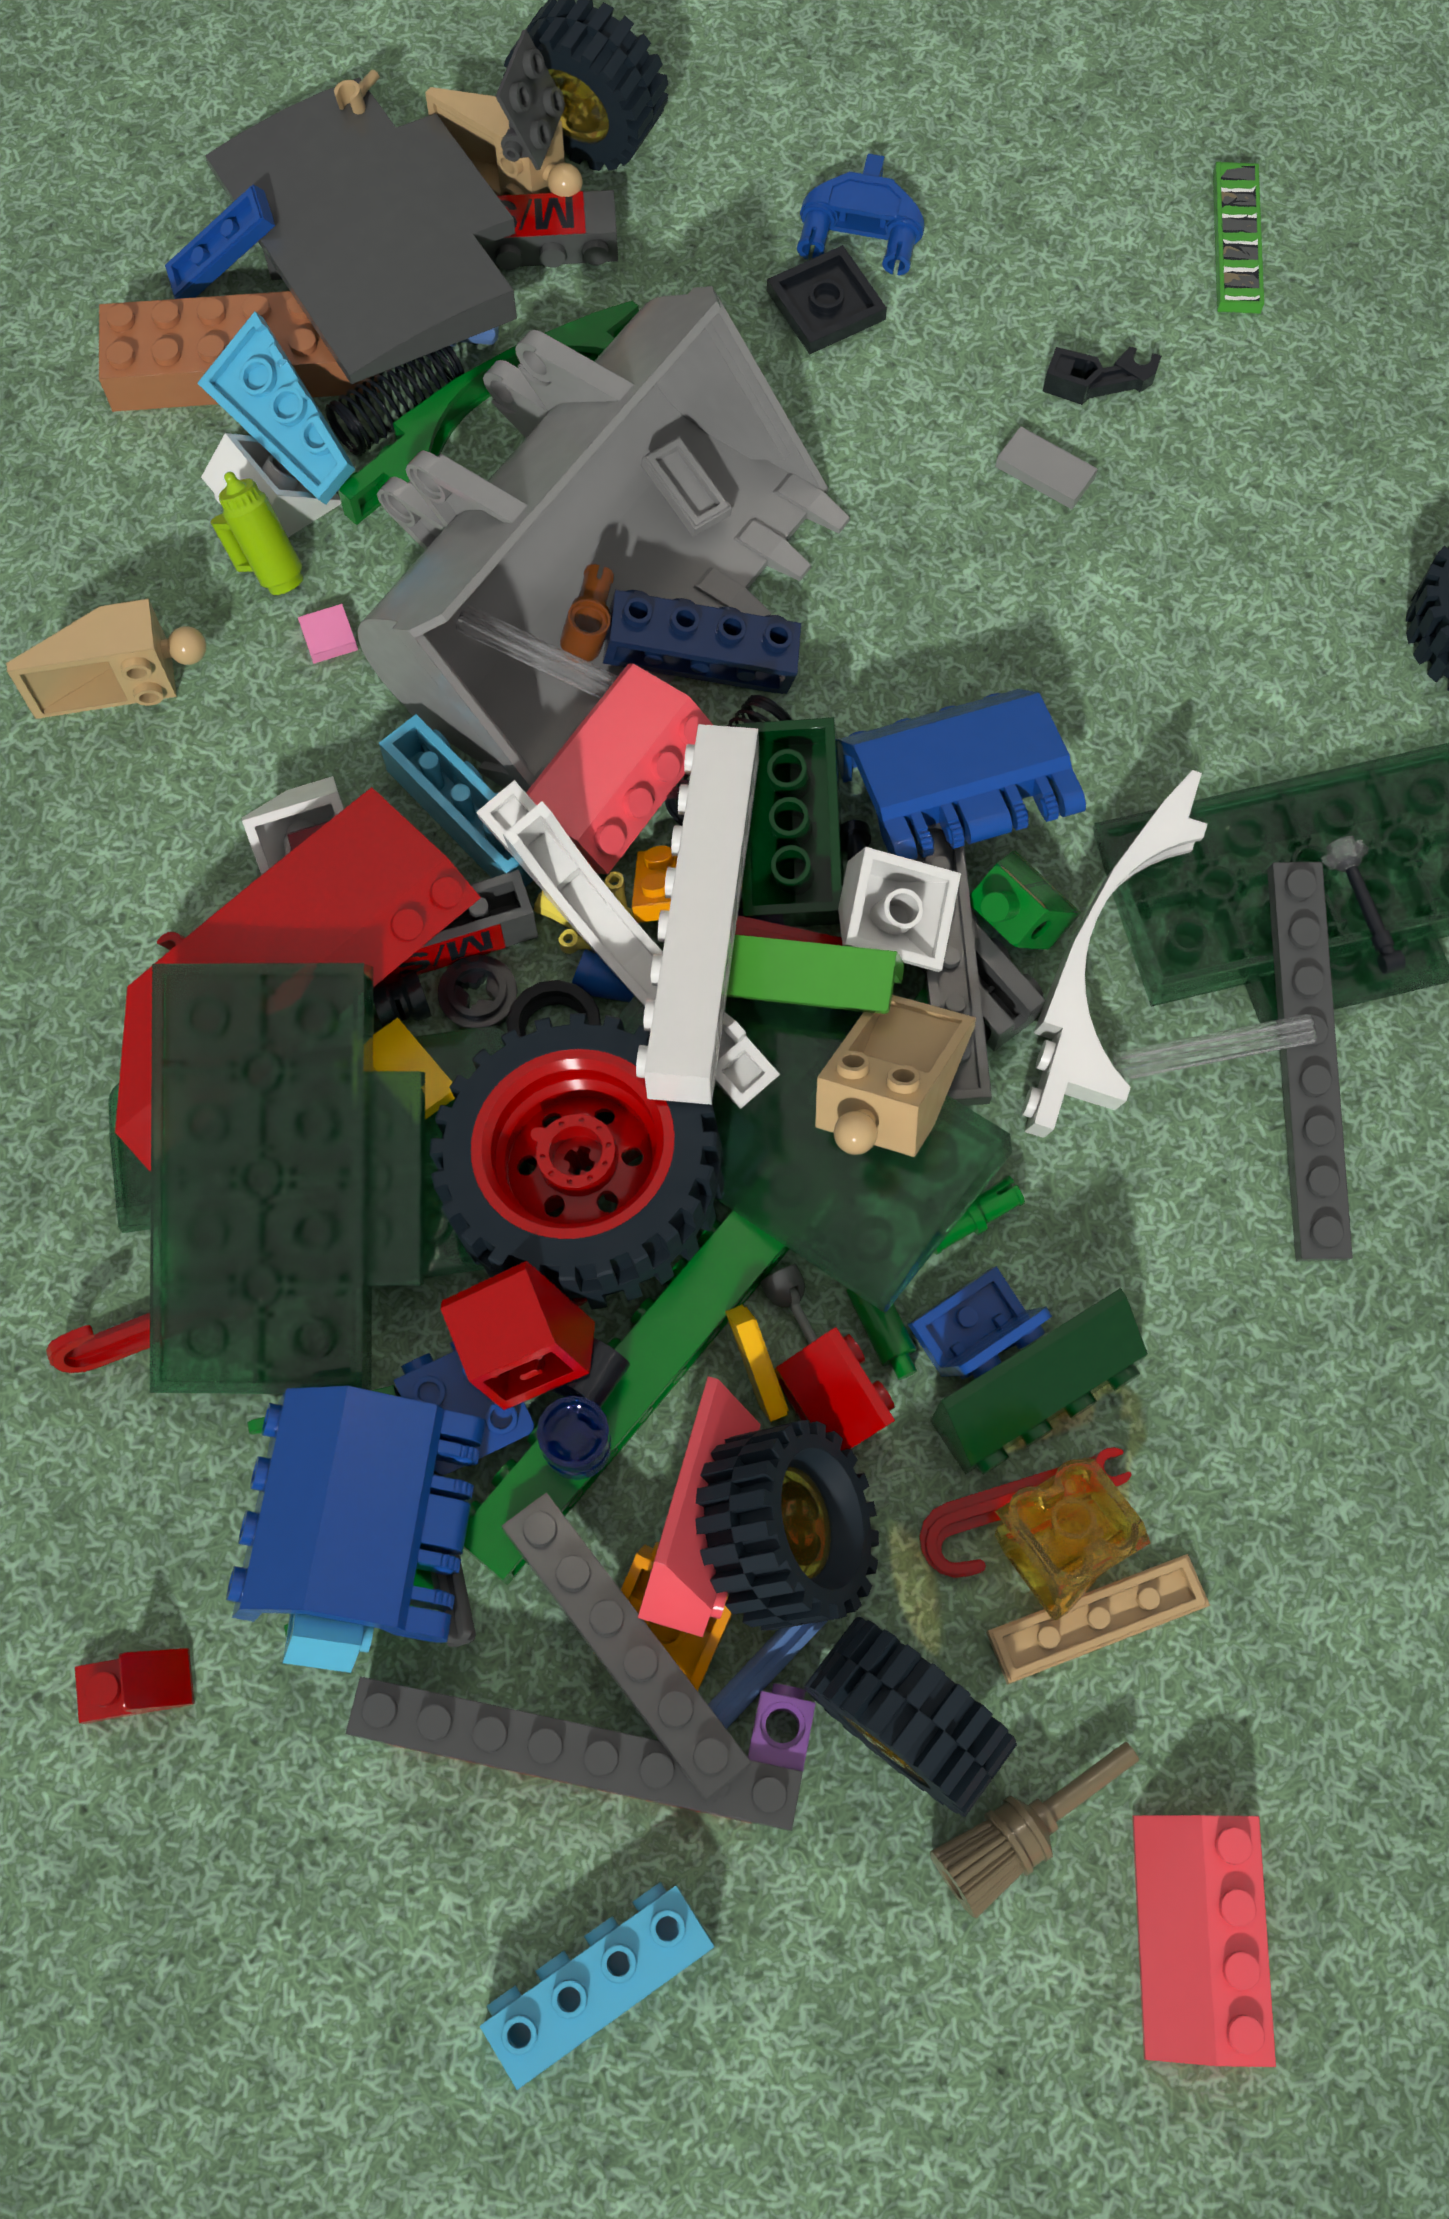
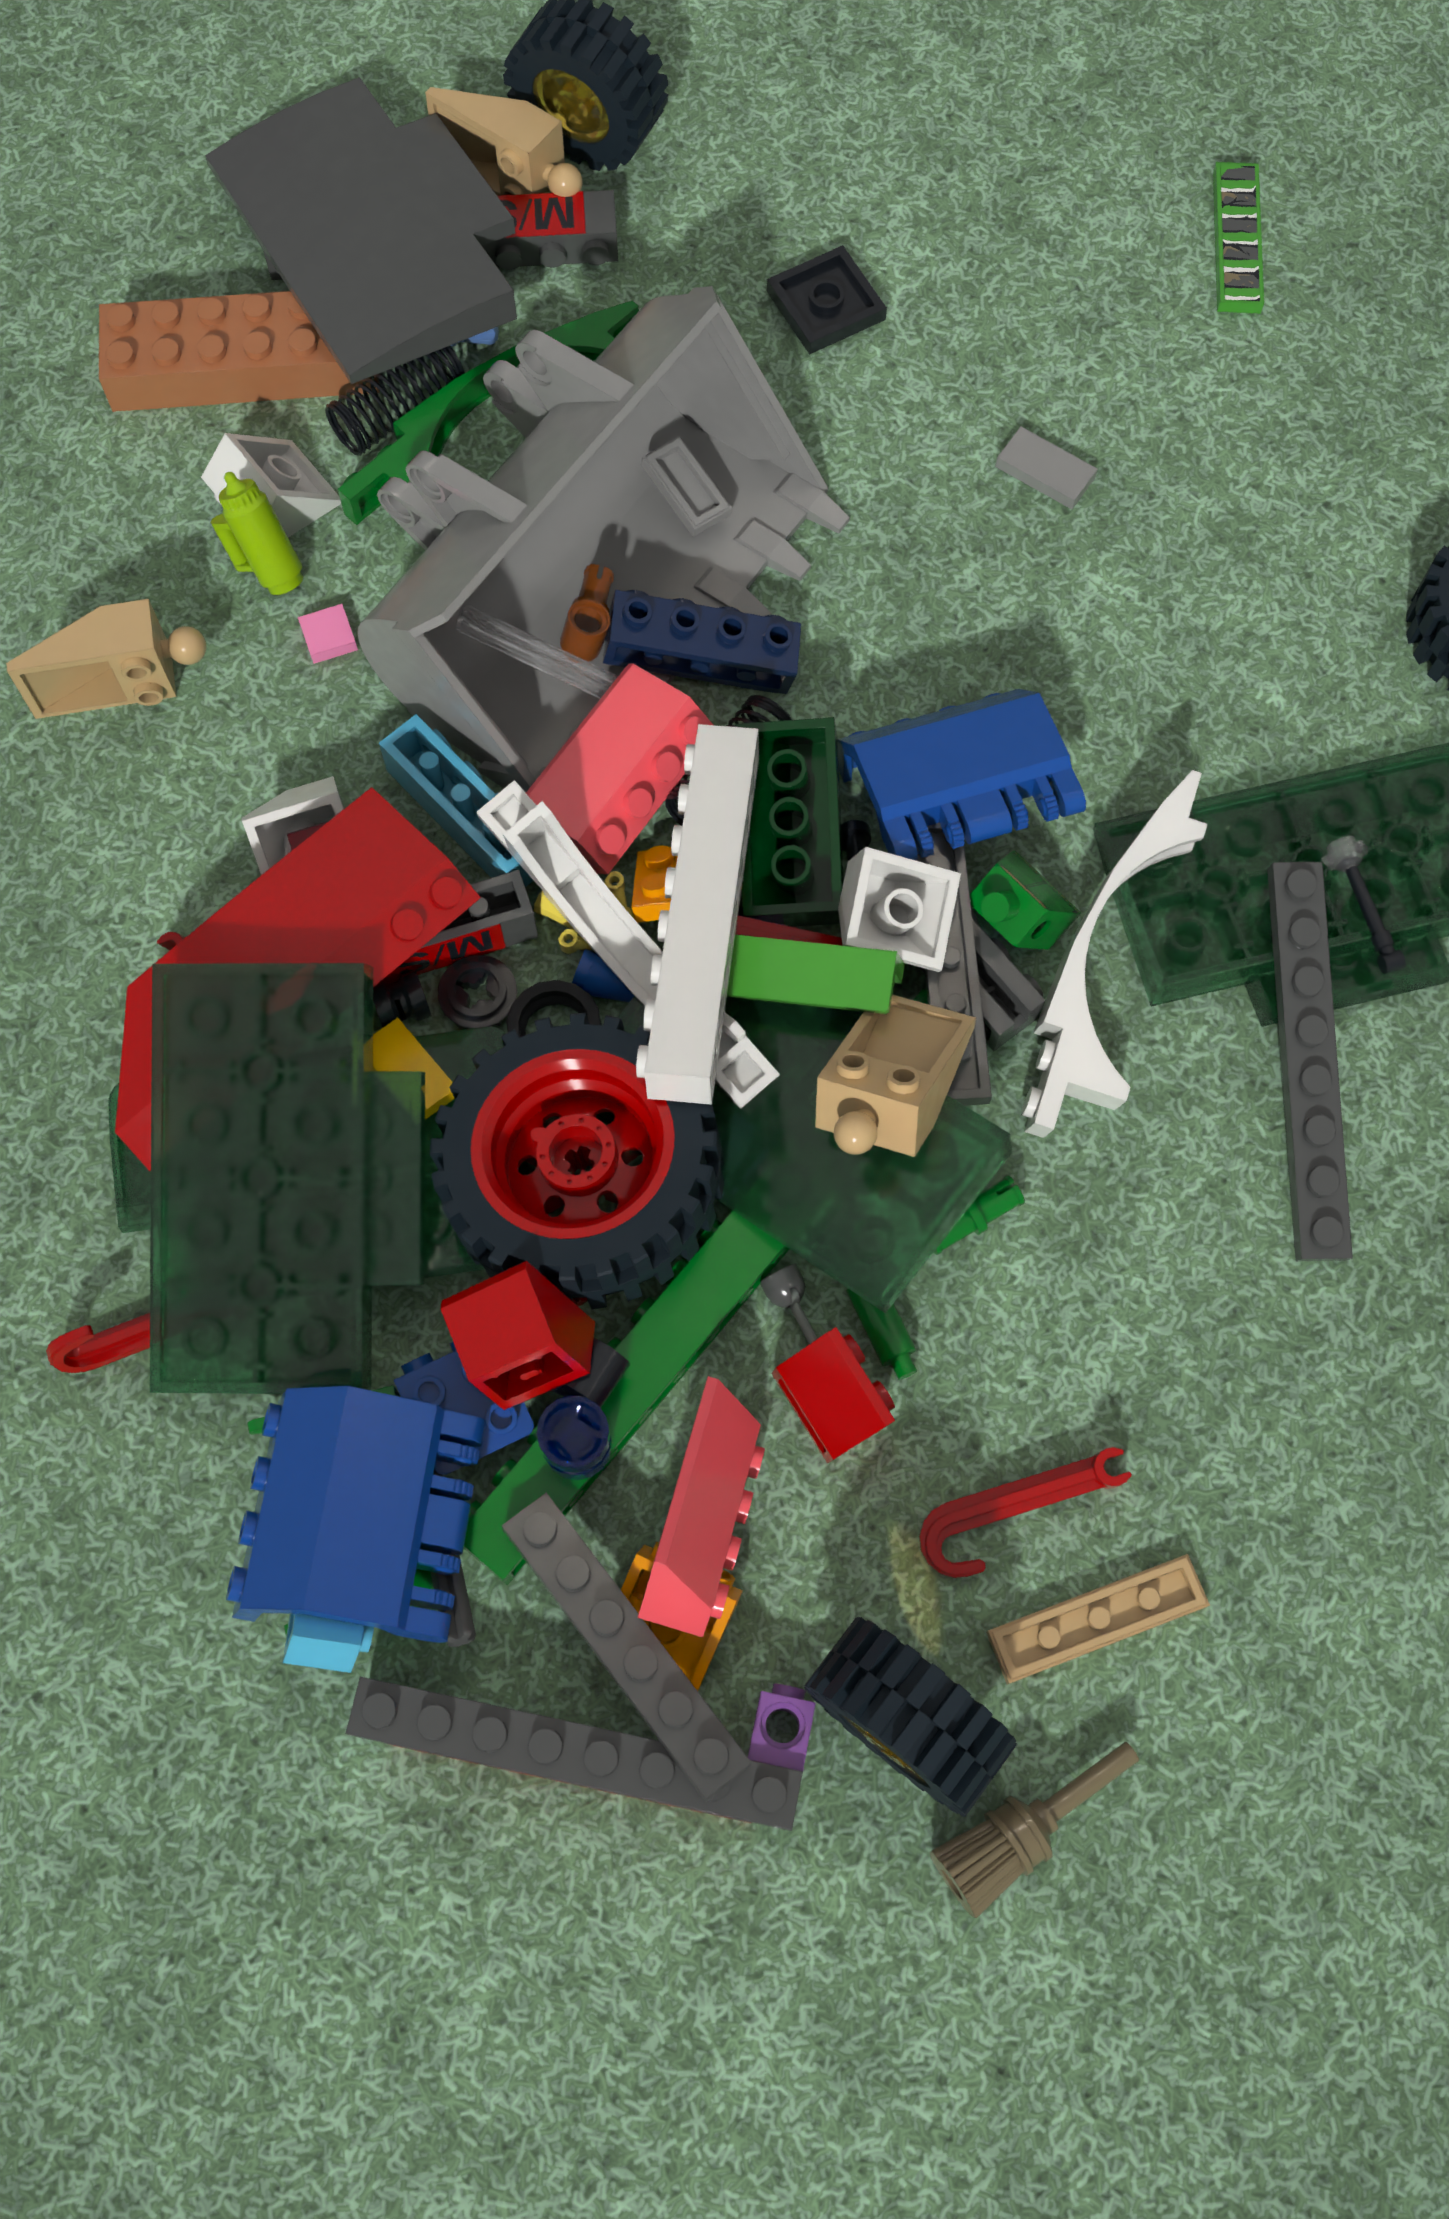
(134, 1684): red slope -> none
(220, 244): blue tile -> none
(272, 404): medium azure wing -> none
(353, 92): tan hand -> none
(530, 104): dark grey hinge -> none
(596, 1985): medium azure brick -> none
(757, 1362): yellow tile -> none
(761, 1671): medium blue axle -> none
(787, 1526): black wheel -> none
(864, 207): blue connector -> none
(975, 1325): blue bracket -> none
(1040, 1384): dark green slope -> none
(1068, 1533): clear yellow piece -> none
(1093, 378): black piece -> none
(1203, 1940): coral slope -> none
(1216, 1047): clear axle -> none

